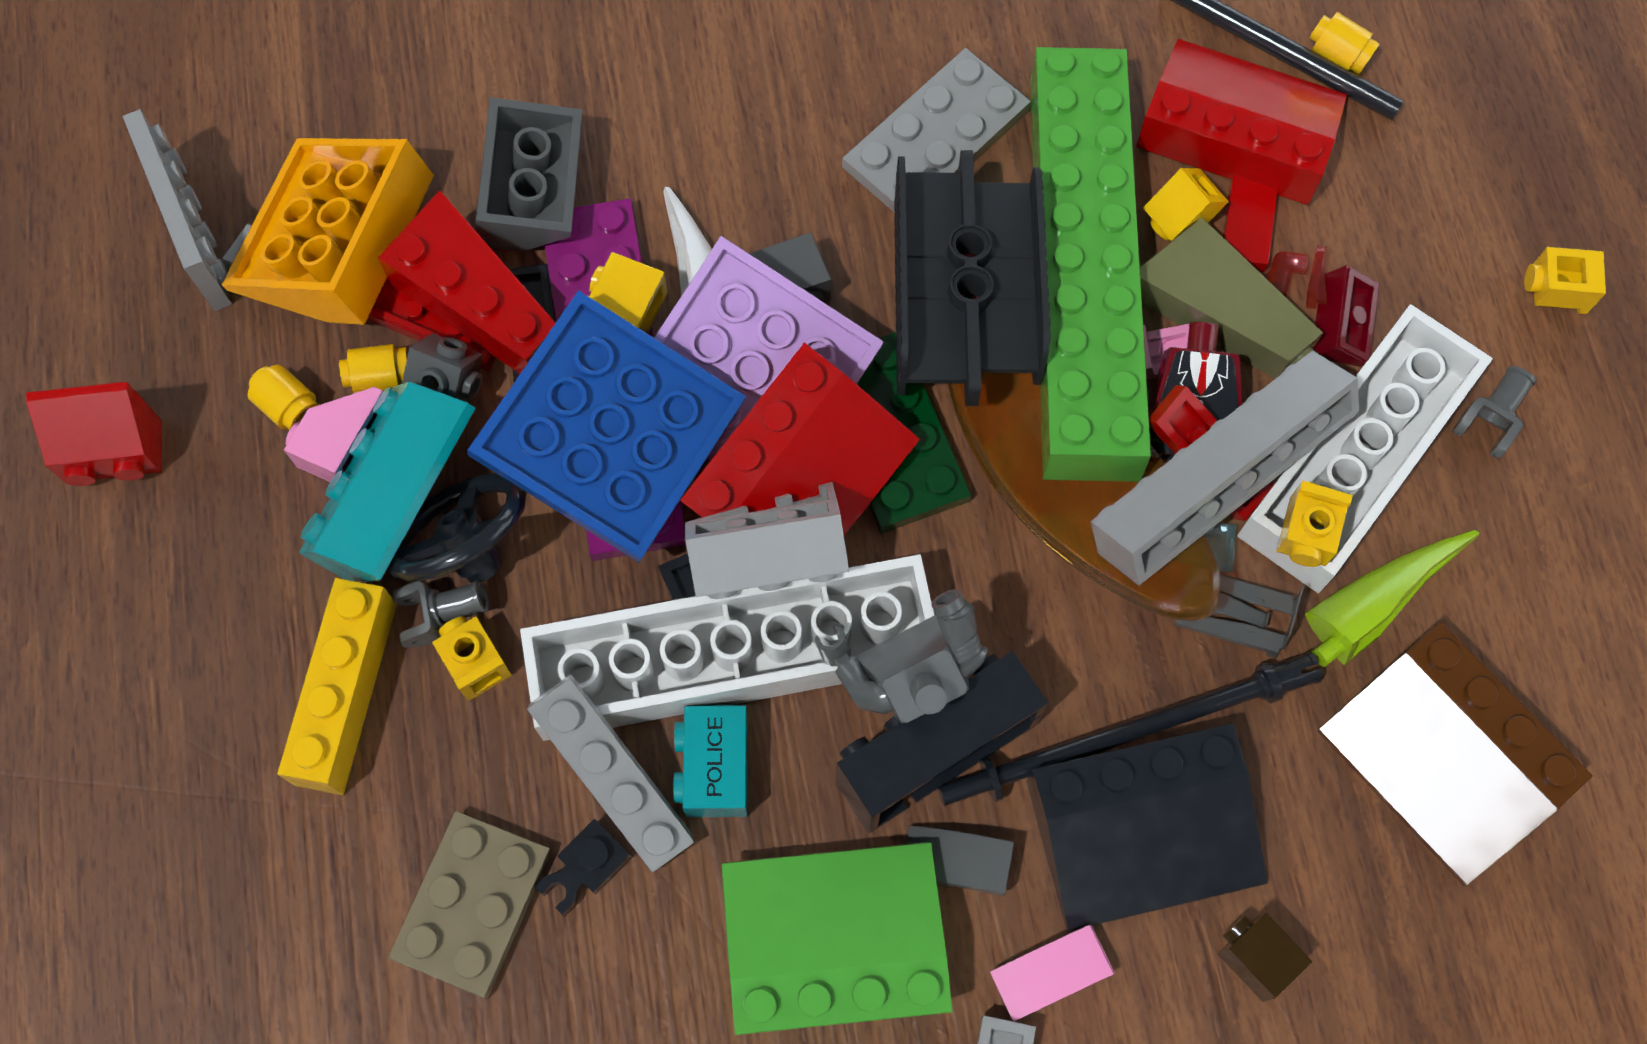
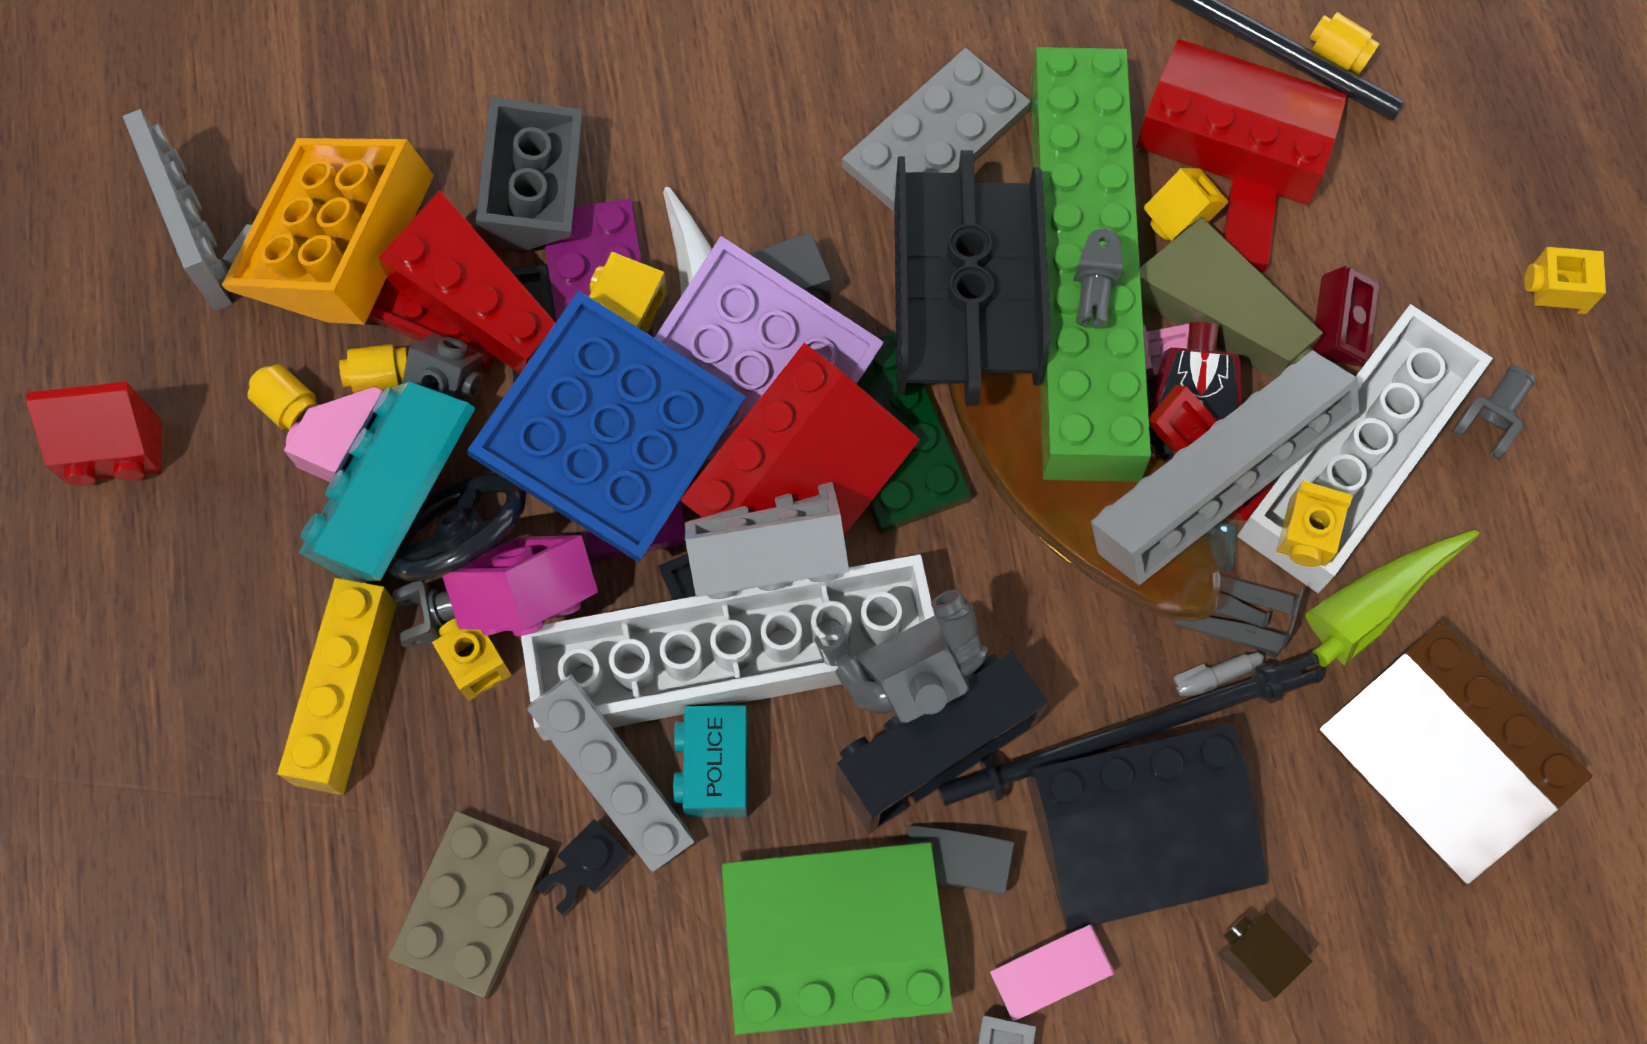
(521, 584): none -> dark pink brick
(1097, 273): none -> dark grey piece
(1204, 679): none -> light grey piece
(1292, 262): clear red piece -> none

